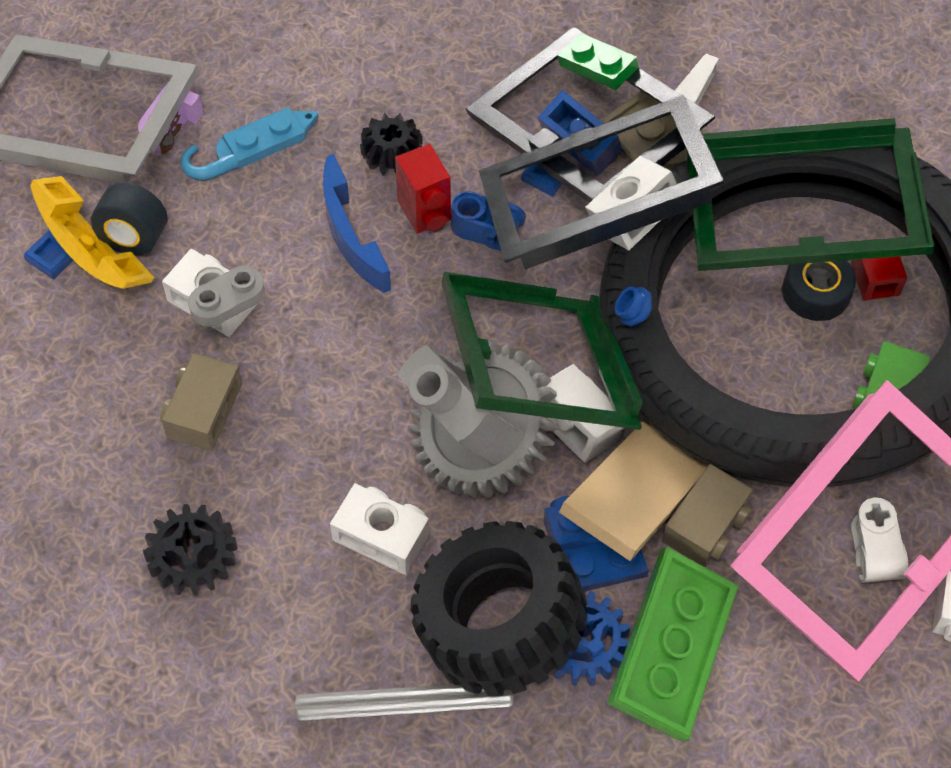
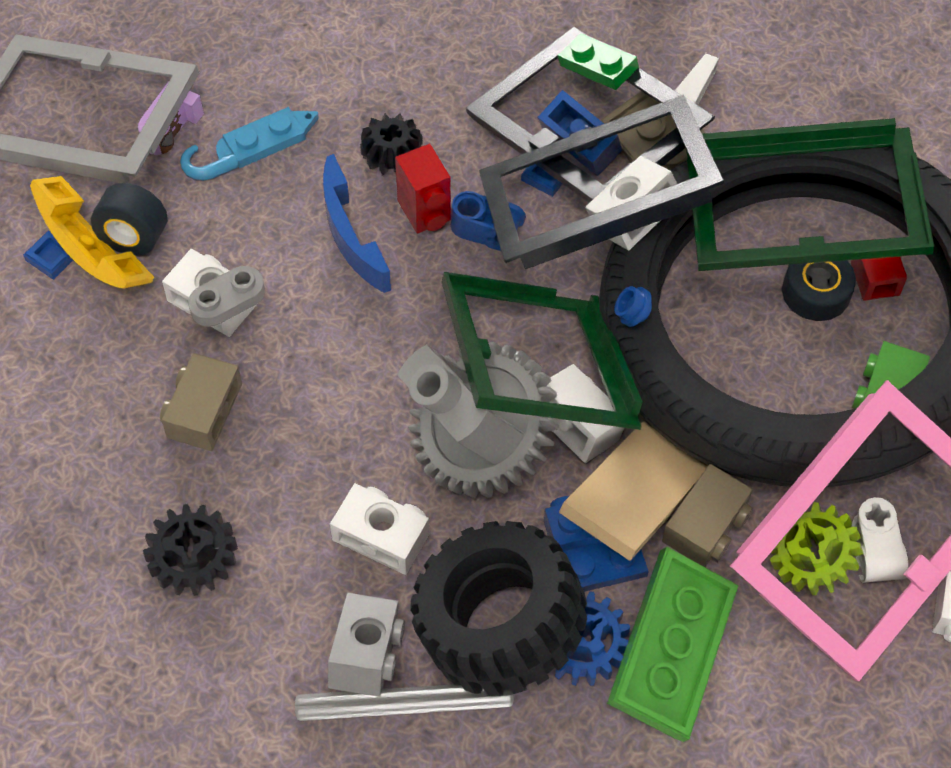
(364, 645): none -> light grey brick
(834, 541): none -> lime gear

